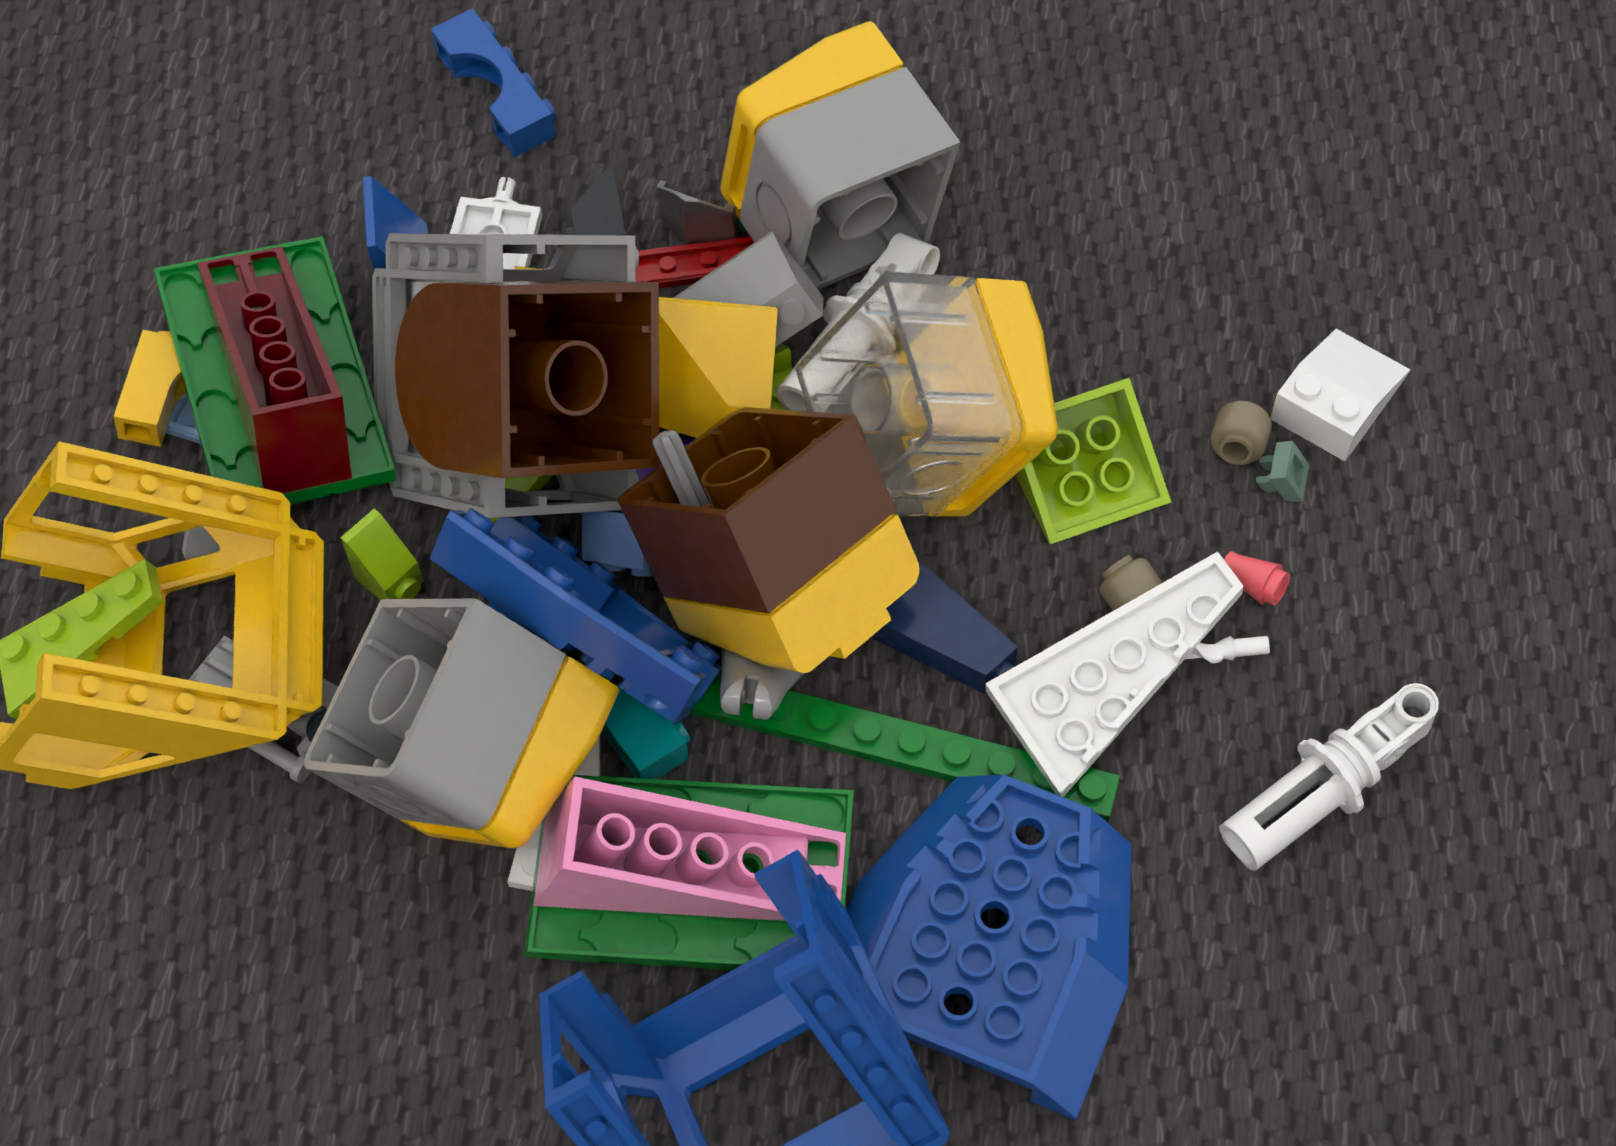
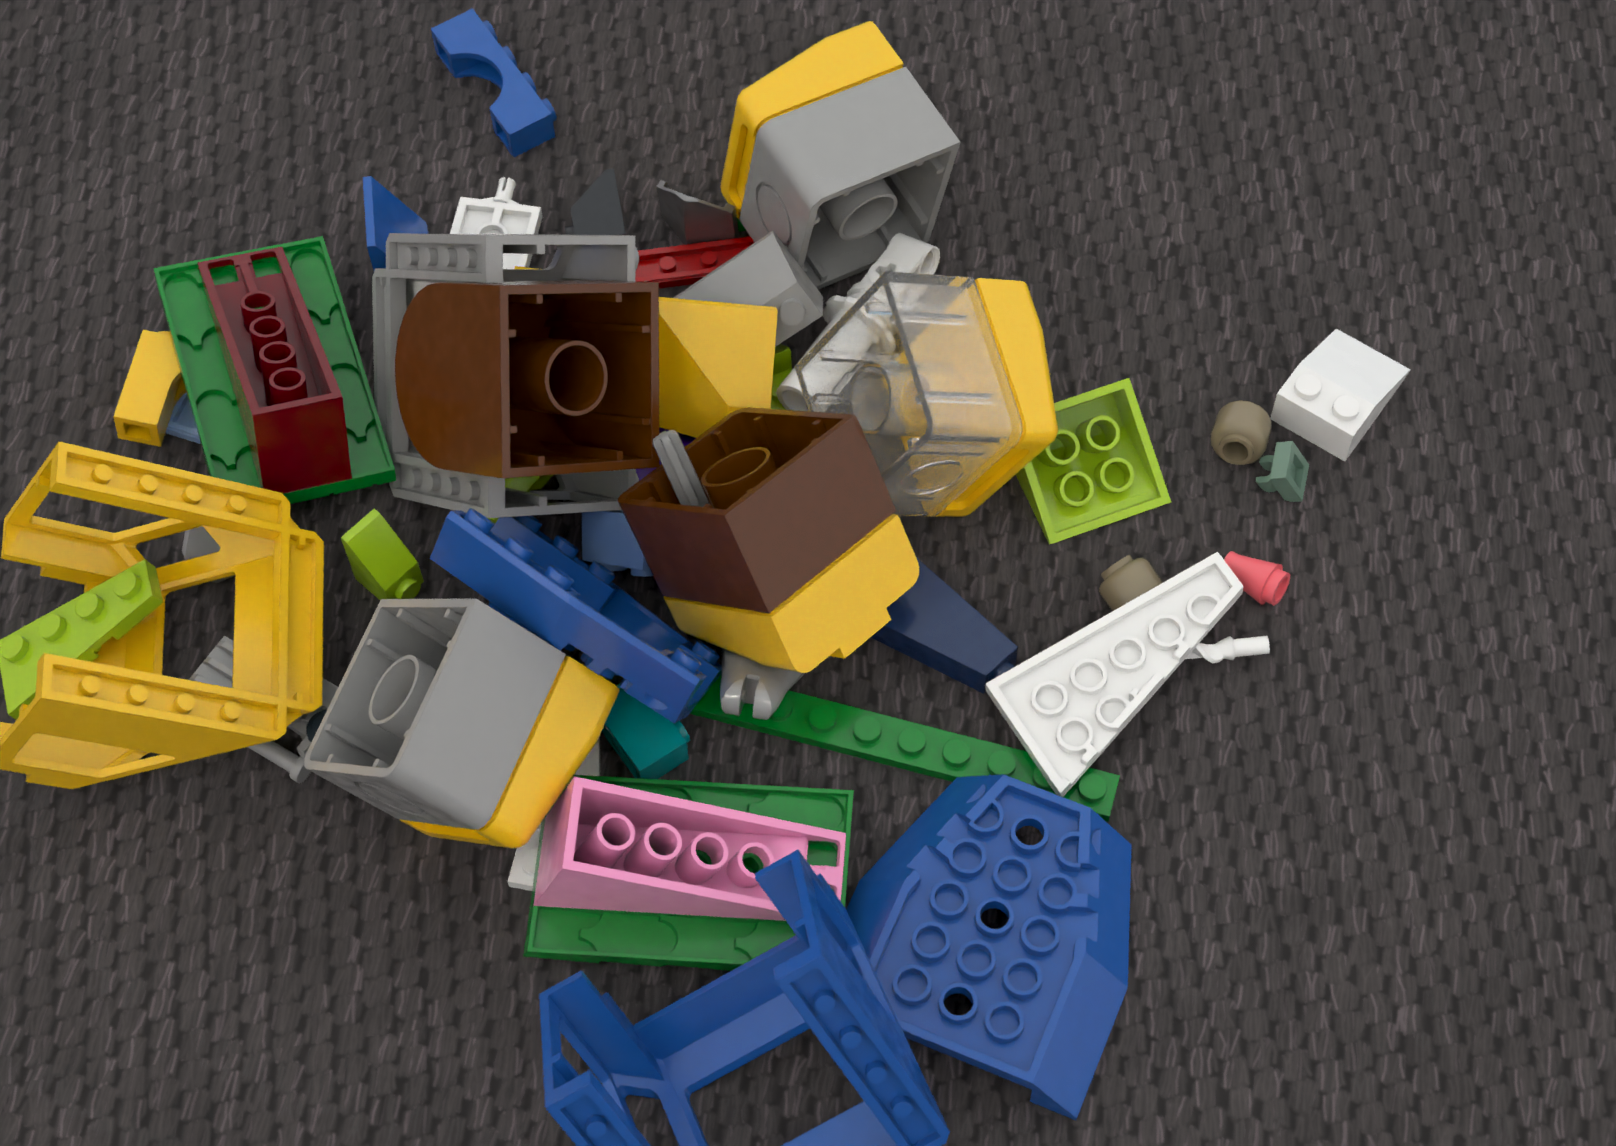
(1340, 767): white piece -> none

